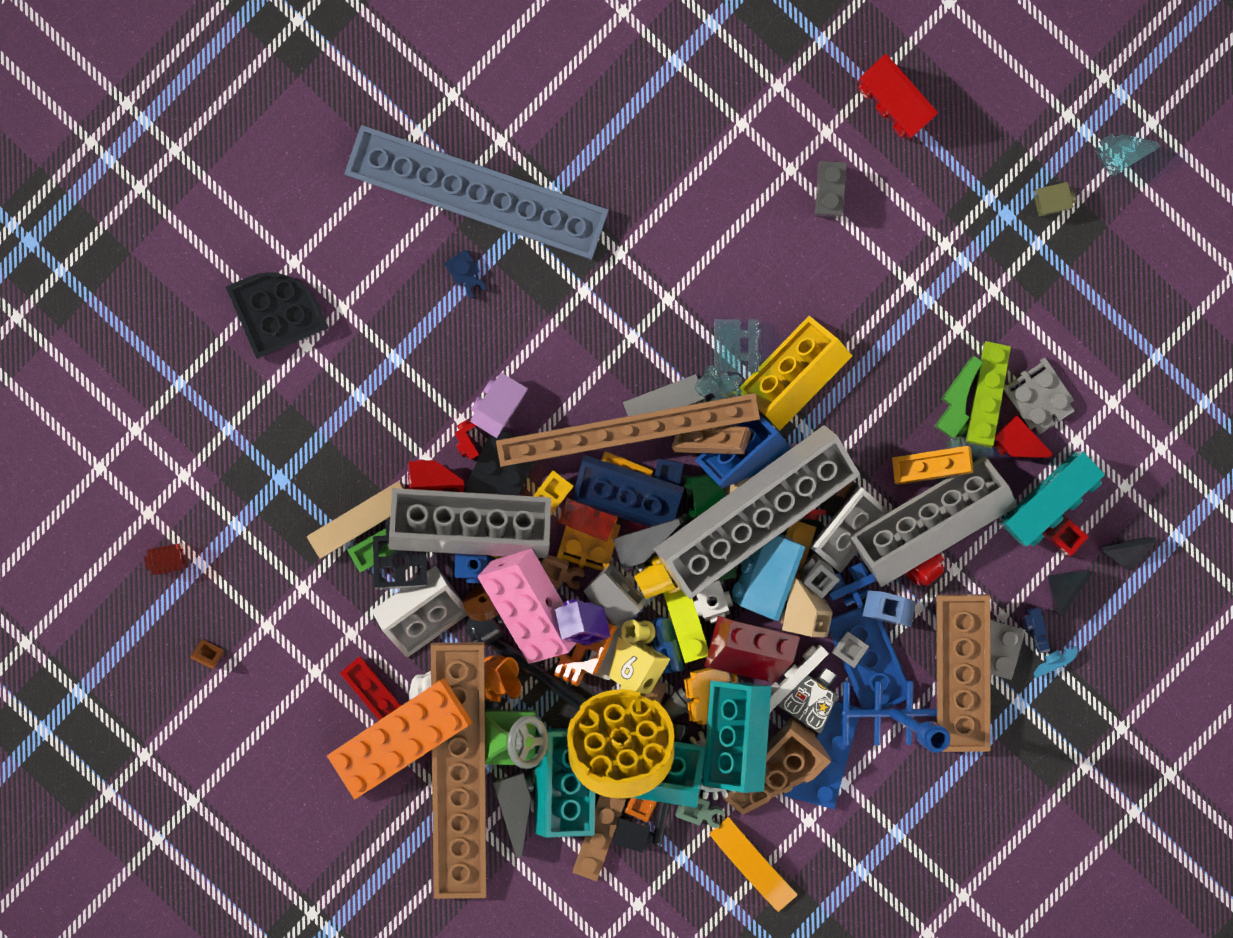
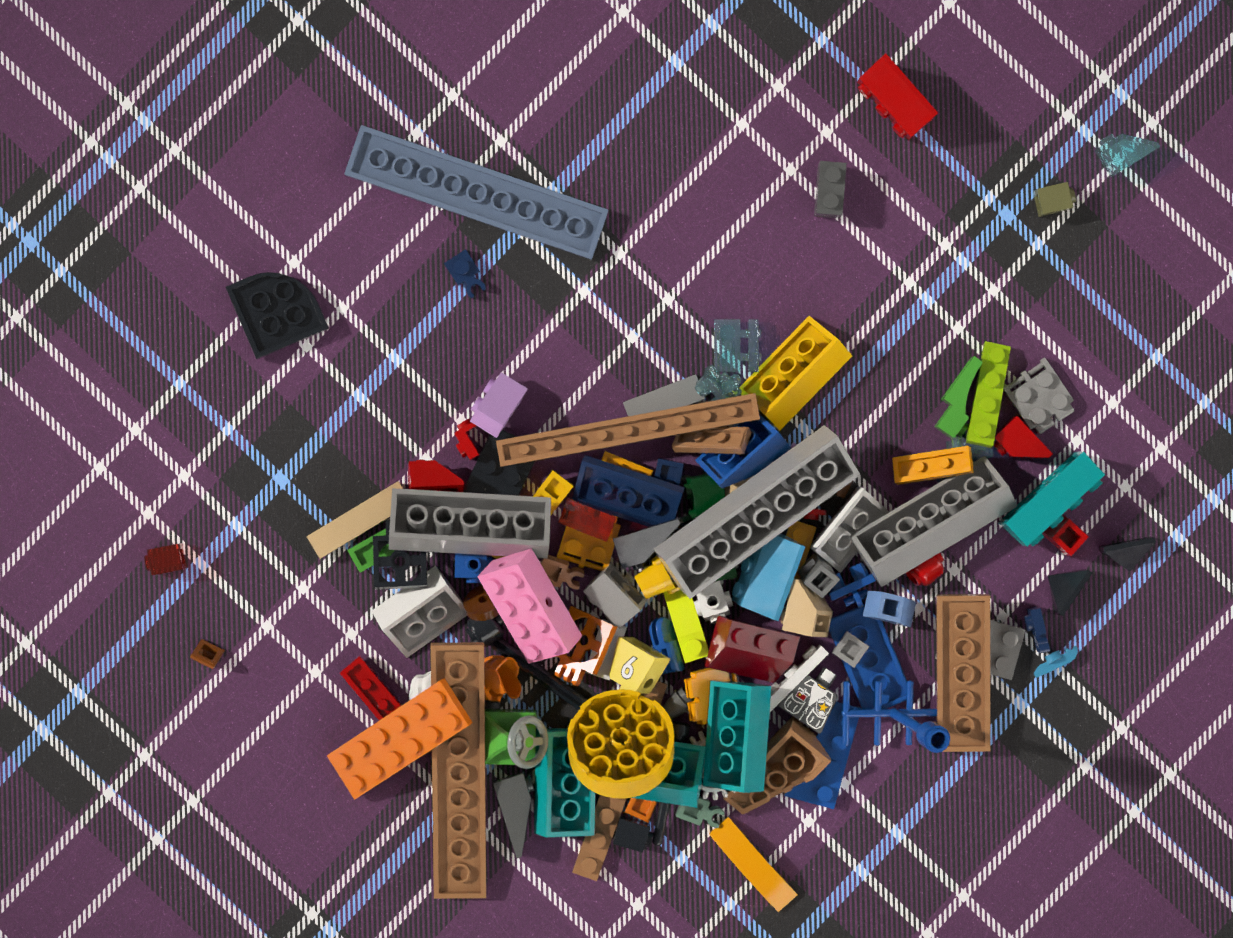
(582, 622): dark purple brick -> none
(638, 631): light yellow bush -> none

